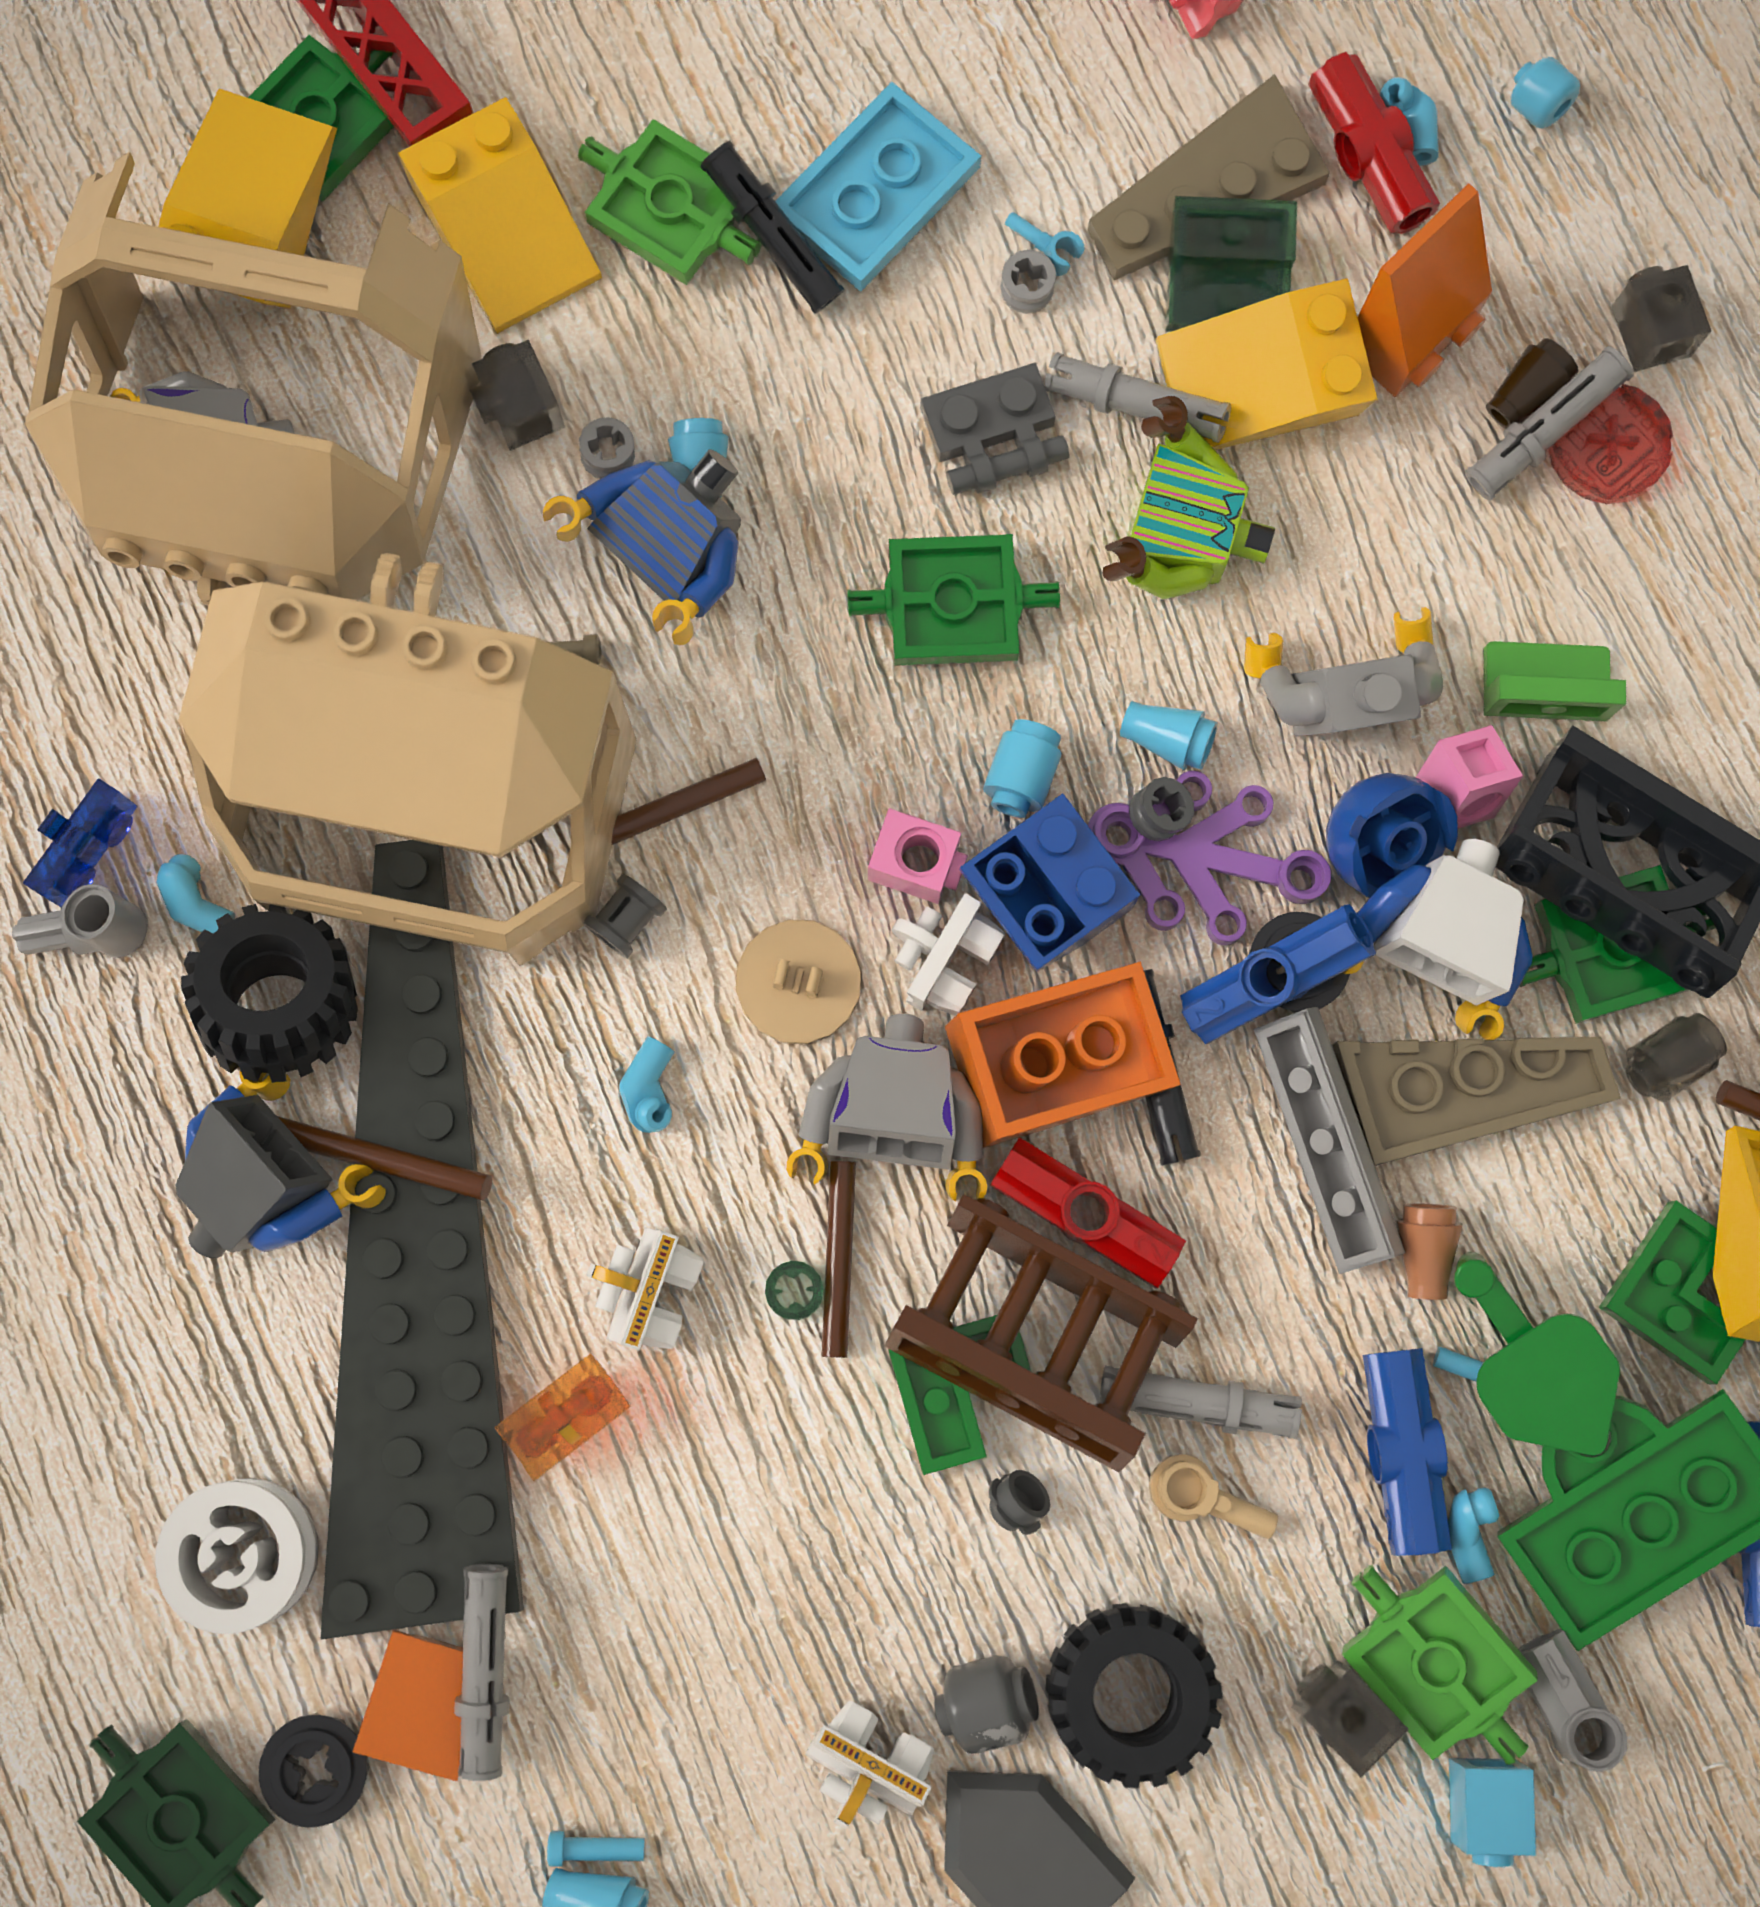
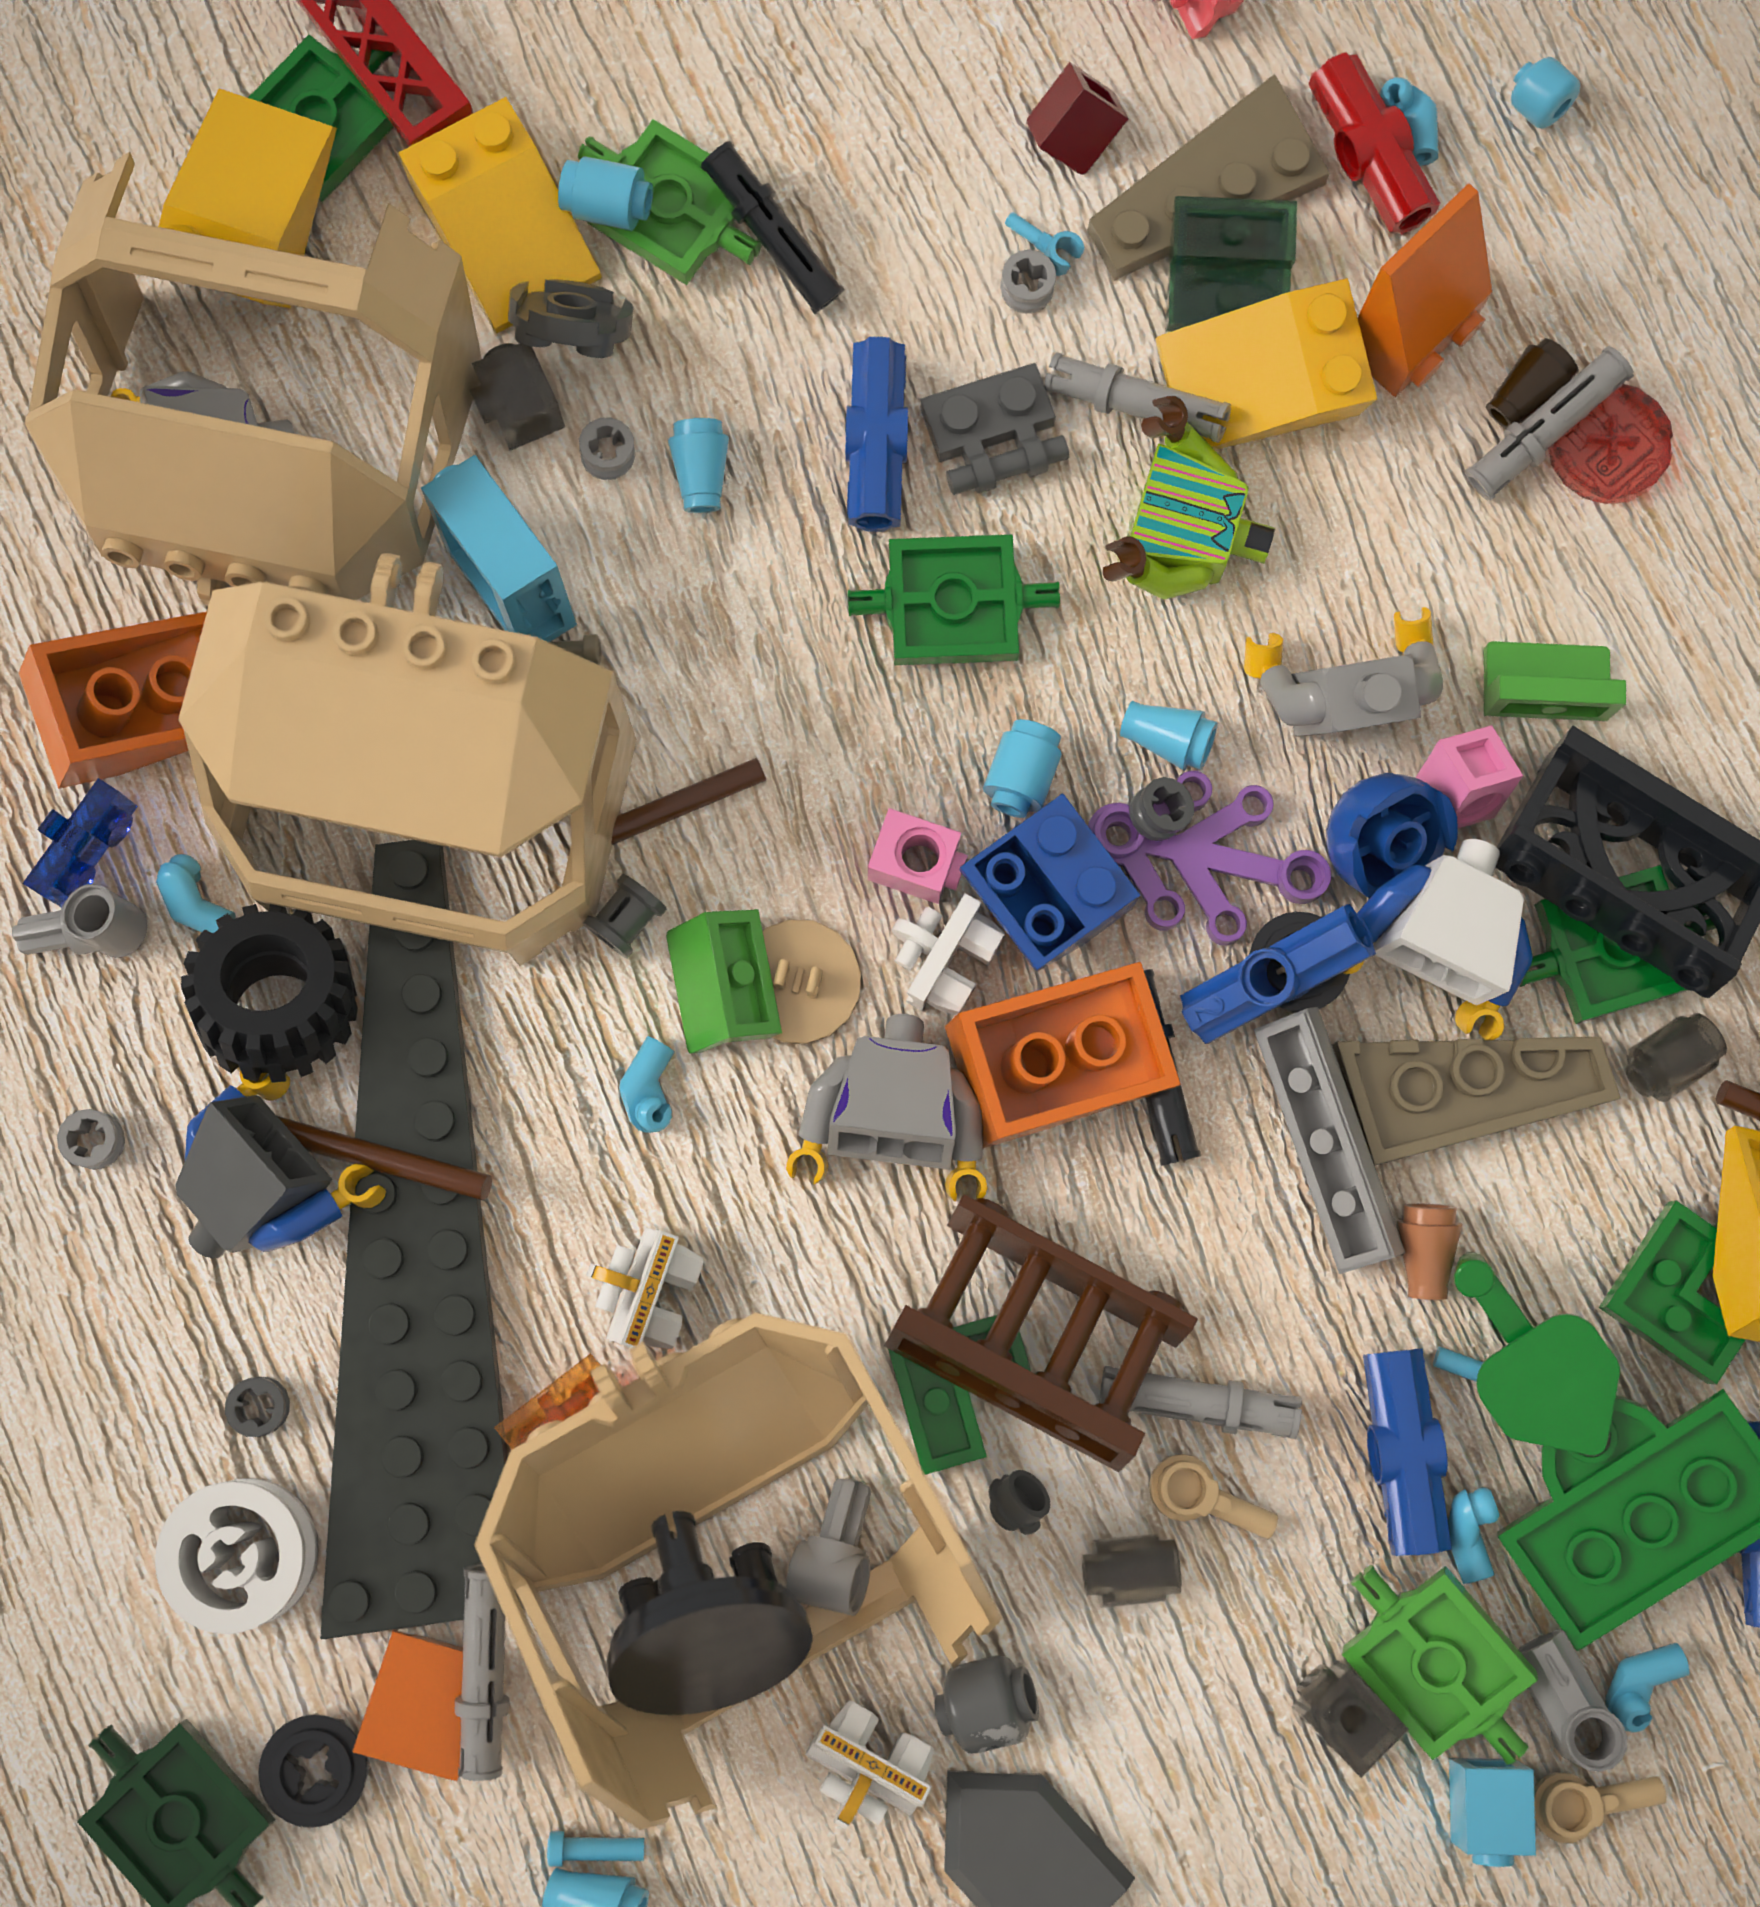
(80, 1123): none -> light grey bush
(111, 697): none -> orange slope
(255, 1426): none -> dark grey bush
(498, 552): none -> medium azure window
(570, 315): none -> dark grey plate
(605, 192): none -> medium azure brick
(665, 530): torso -> none
(696, 1440): none -> tan windscreen
(703, 1639): none -> black piece
(723, 979): none -> bright green panel
(793, 1270): clear green bush -> none
(830, 1567): none -> light grey axle
(838, 1259): reddish brown bar -> none
(876, 434): none -> blue piece
(877, 185): medium azure plate -> none
(1076, 119): none -> dark red panel
(1125, 1234): red piece -> none
(1132, 1570): none -> clear smoke brick
(1174, 1736): black tyre -> none
(1571, 1808): none -> tan plate
(1635, 1680): none -> medium azure arm
(1660, 317): clear smoke brick -> none

